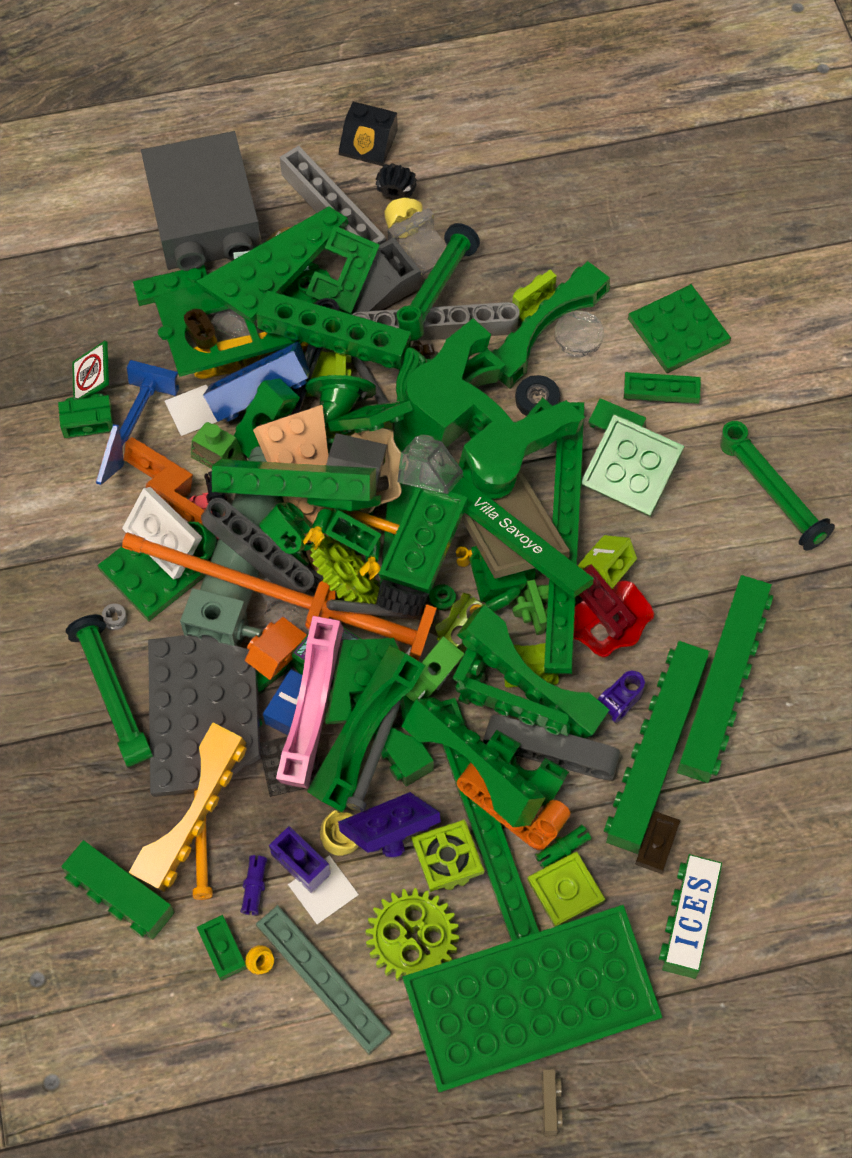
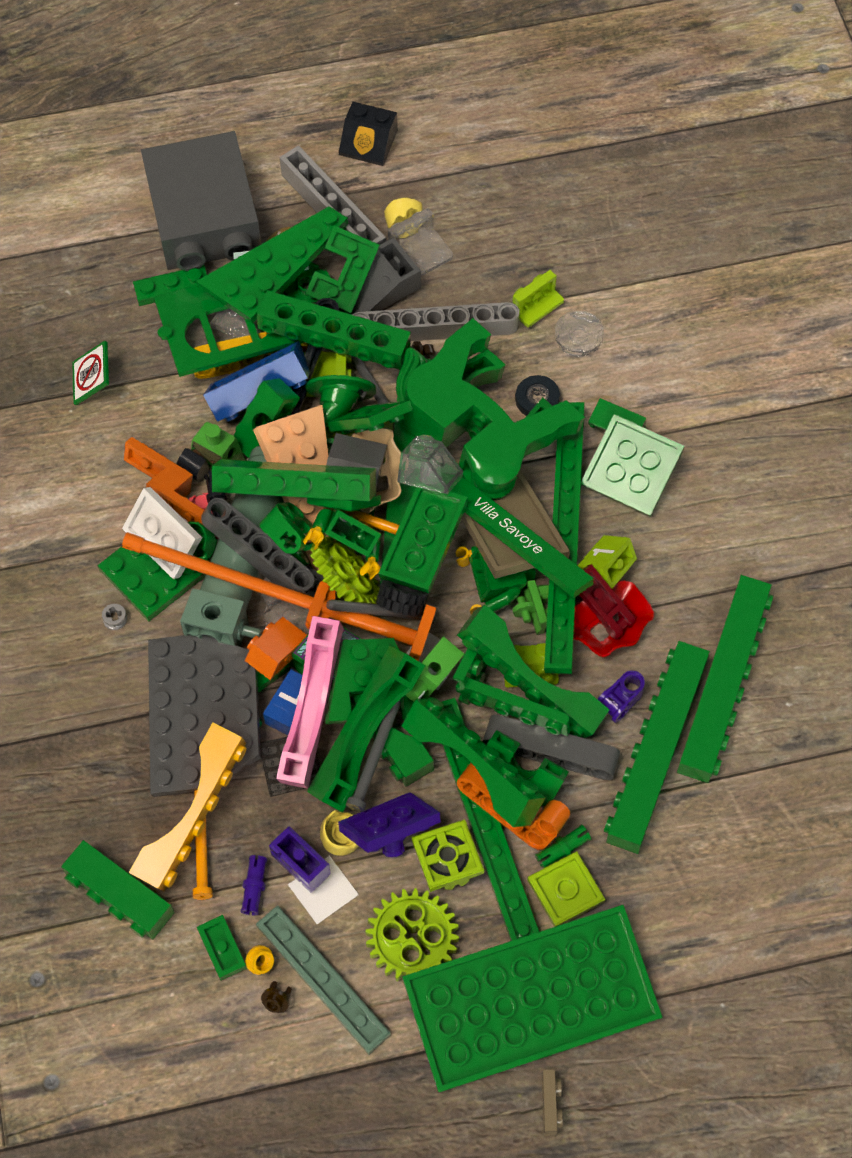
(86, 415): green brick -> none
(131, 741): green piece -> none
(149, 380): blue piece -> none
(190, 410): white sticker -> none
(194, 464): none -> black brick
(195, 330): dark brown beam -> none
(275, 999): none -> dark brown plate
(396, 181): black gear -> none
(442, 604): green plate -> none
(447, 625): lime piece -> none
(460, 242): green piece -> none
(581, 291): green arch -> none
(657, 842): dark brown plate -> none
(662, 387): green plate -> none
(679, 328): green plate -> none
(691, 916): brick -> none
(813, 530): green piece -> none

